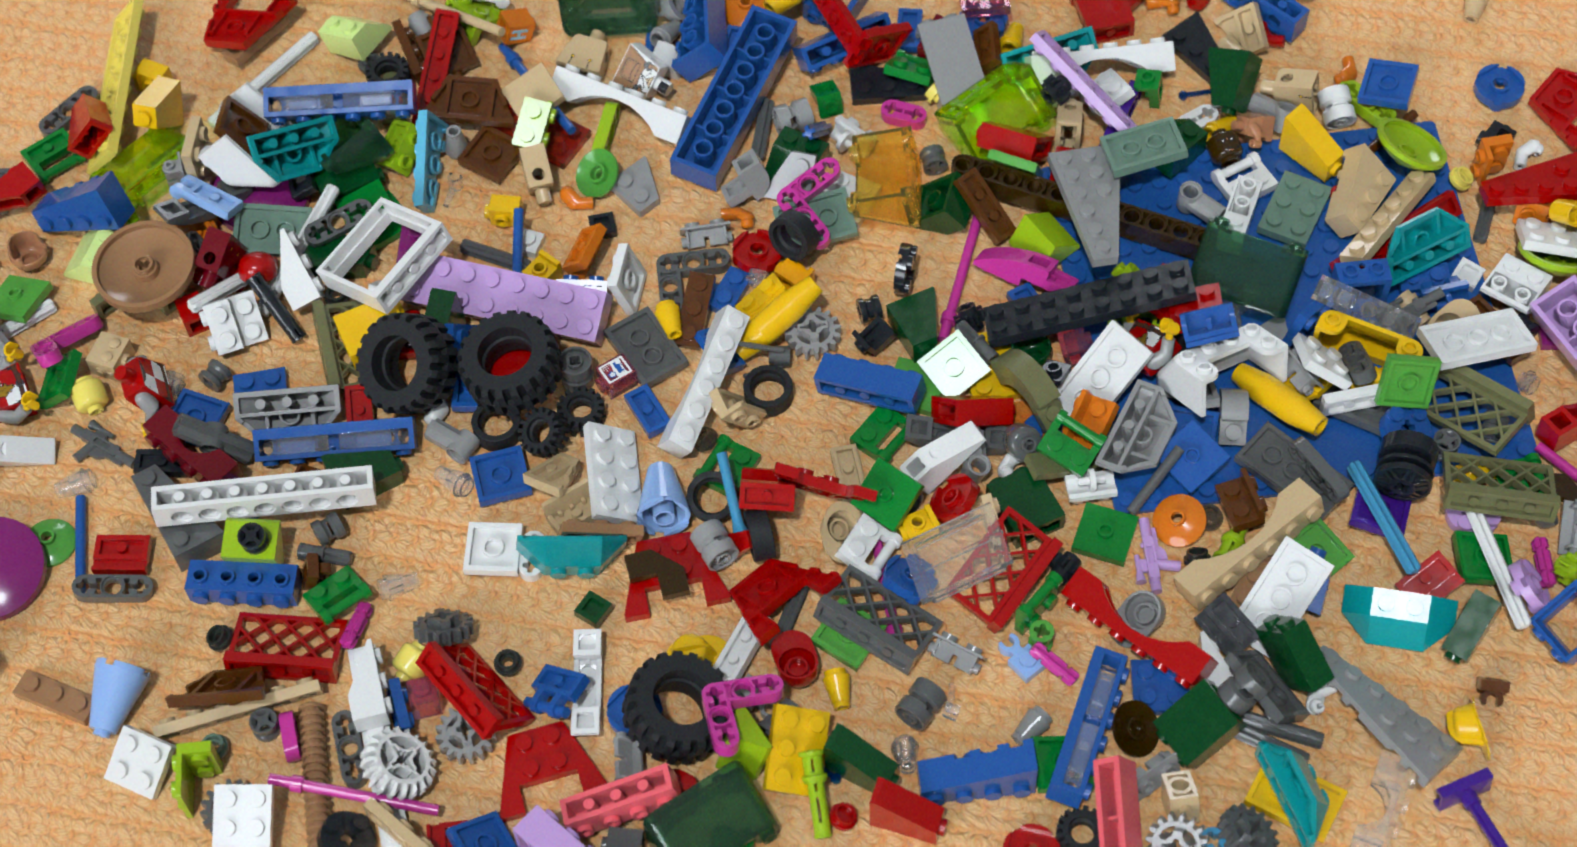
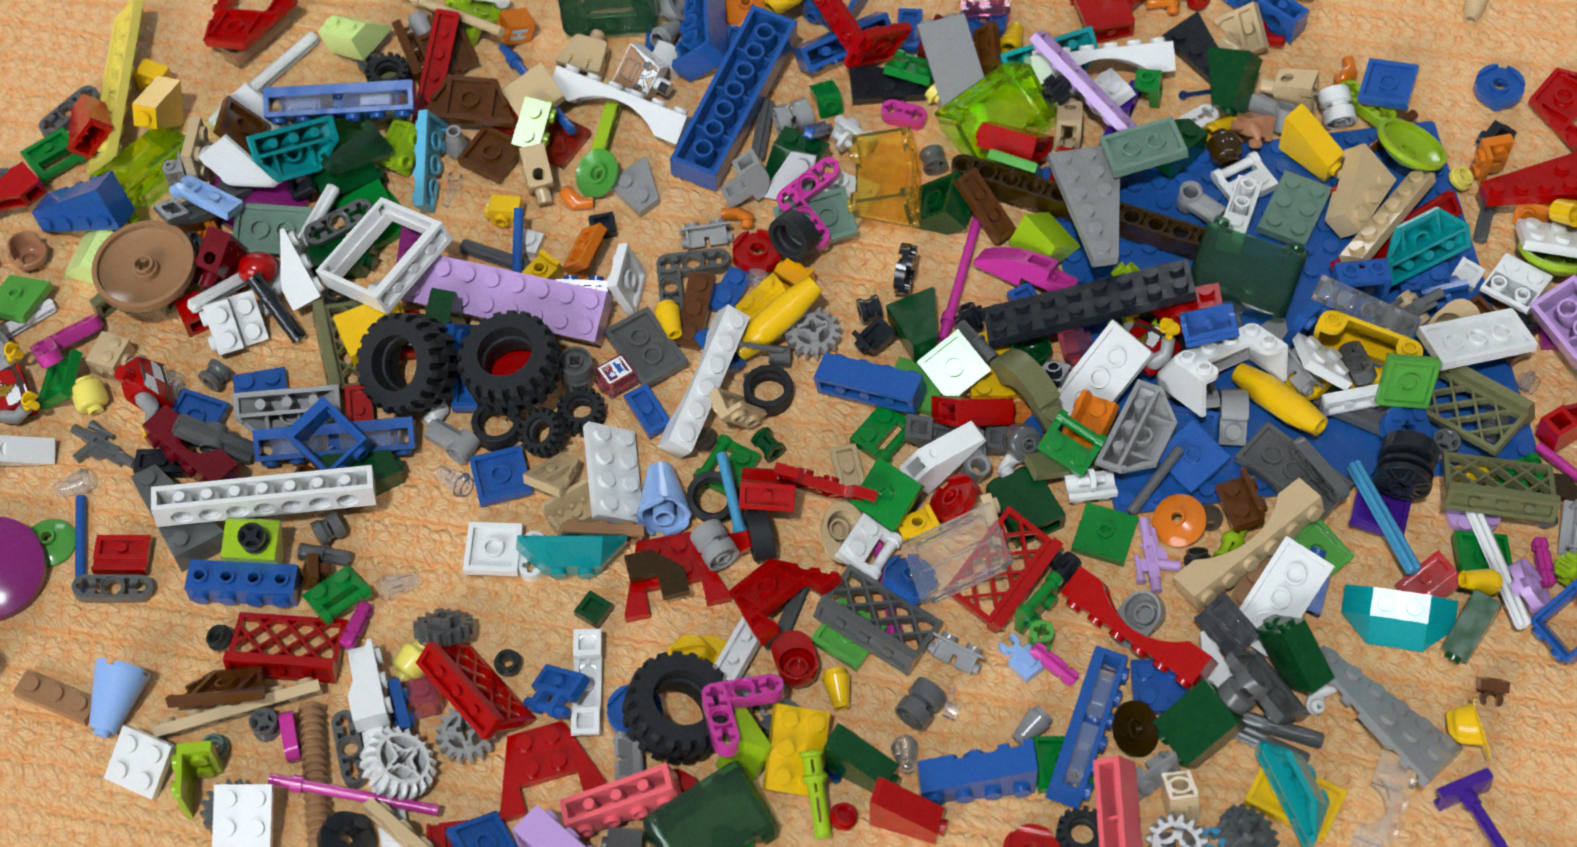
(312, 420): none -> blue window
(767, 443): none -> dark green bush
(1484, 580): none -> yellow cone
(1522, 153): white arm -> none

